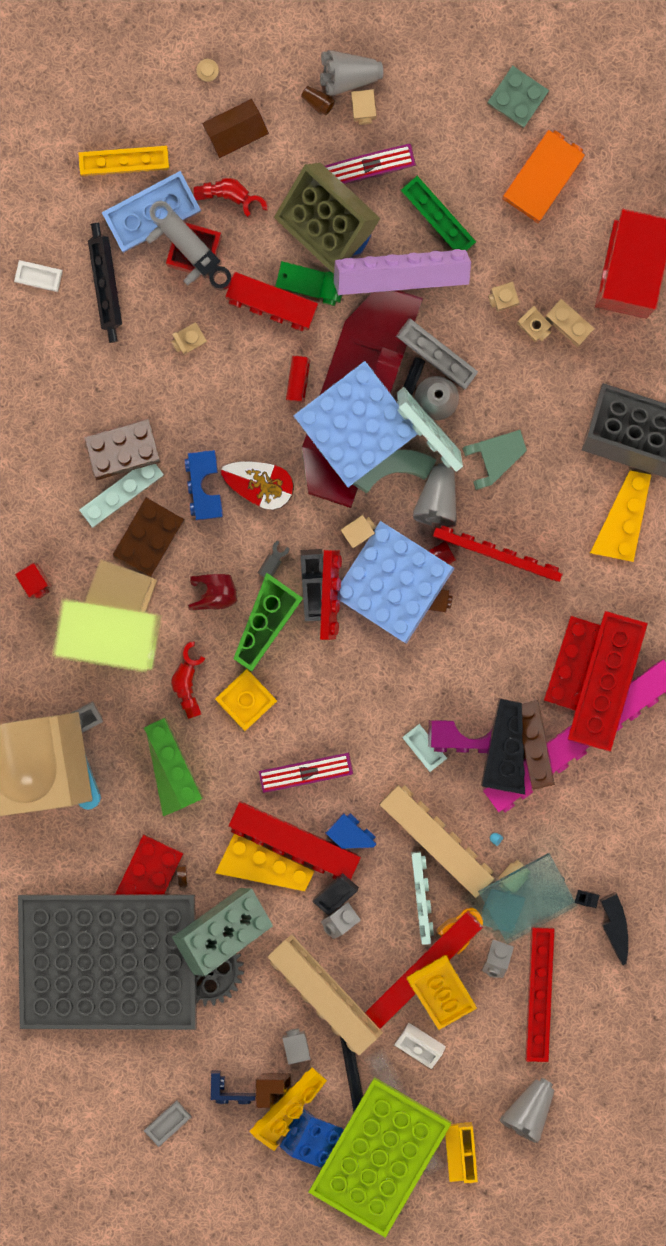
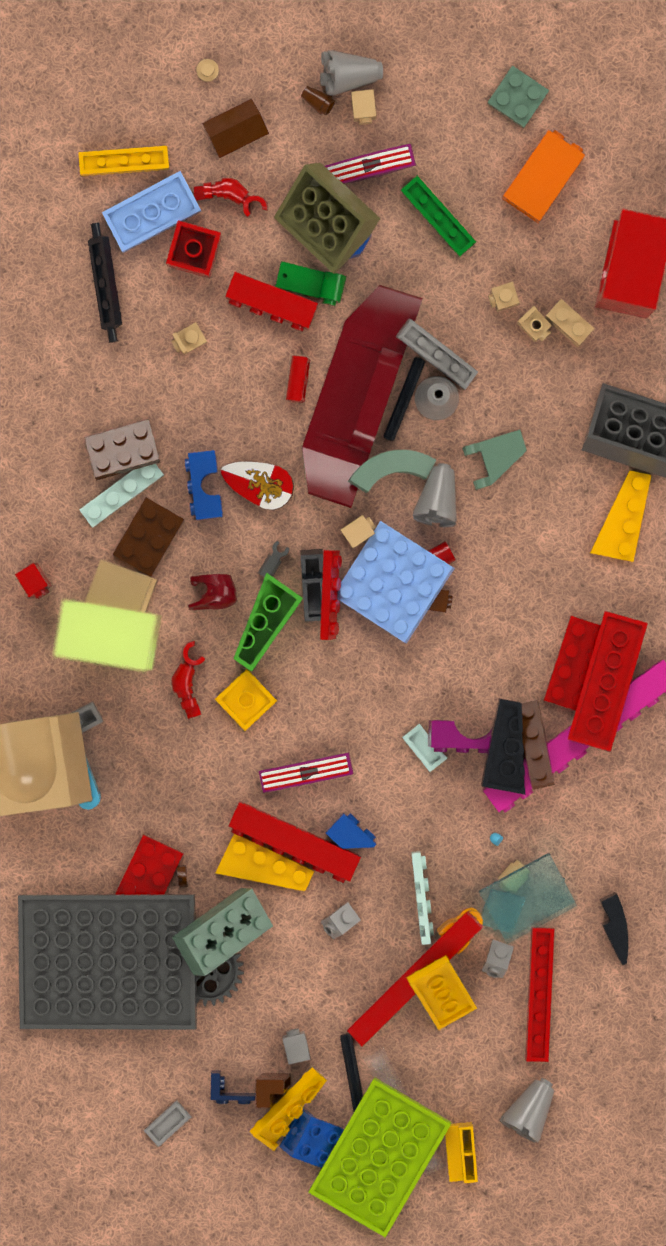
(38, 276): white tile -> none
(172, 774): bright green wedge -> none
(190, 245): light grey piece -> none
(324, 995): tan brick -> none
(335, 894): black tile -> none
(355, 424): light blue plate -> none
(402, 272): lavender brick -> none
(420, 1045): white slope -> none
(426, 425): light aqua plate -> none
(436, 840): tan brick -> none
(506, 556): red plate -> none
(587, 898): black piece -> none

